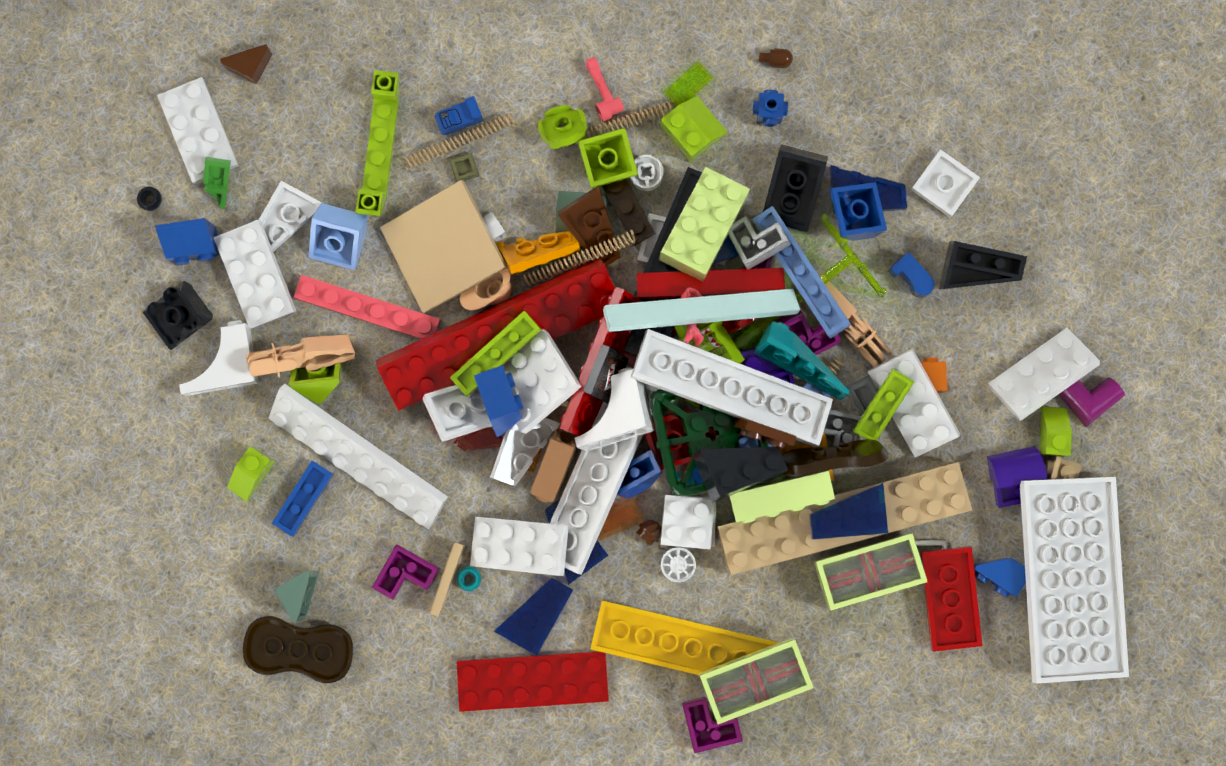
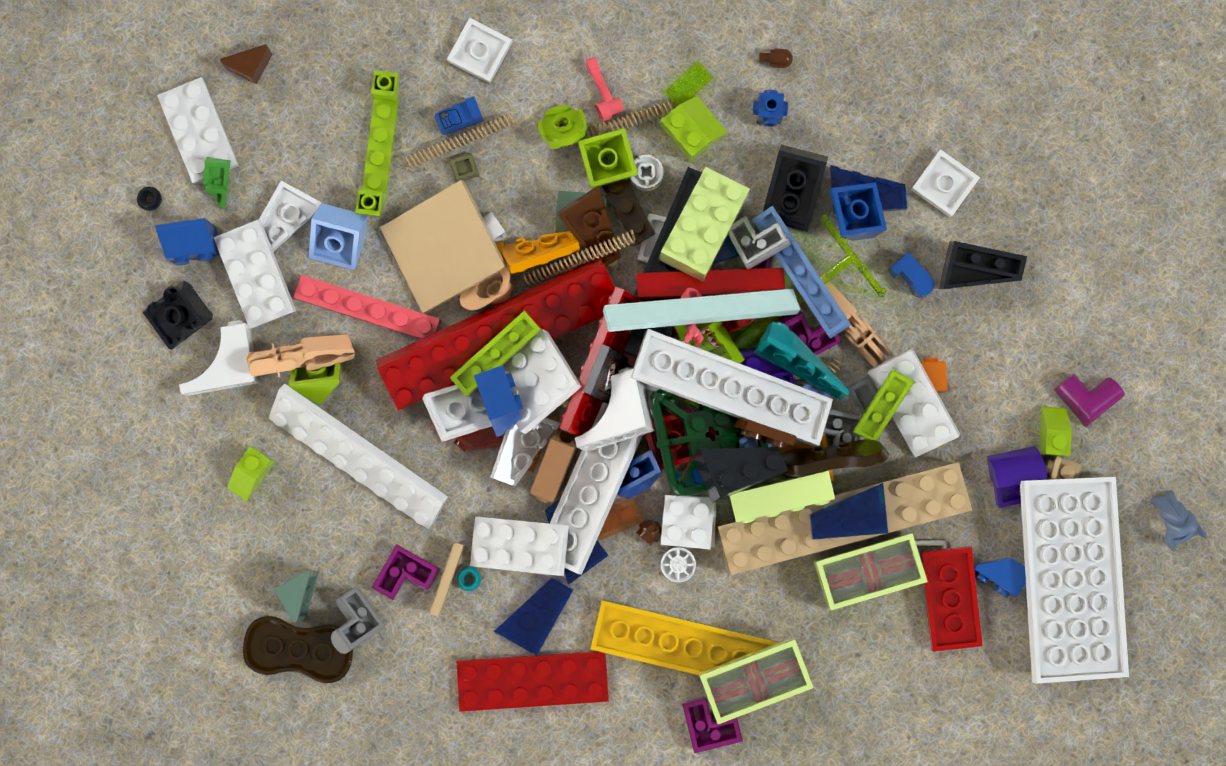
(302, 498): blue plate -> none
(361, 622): none -> light grey brick
(479, 50): none -> white plate
(1043, 374): white plate -> none
(1178, 520): none -> sand blue hair

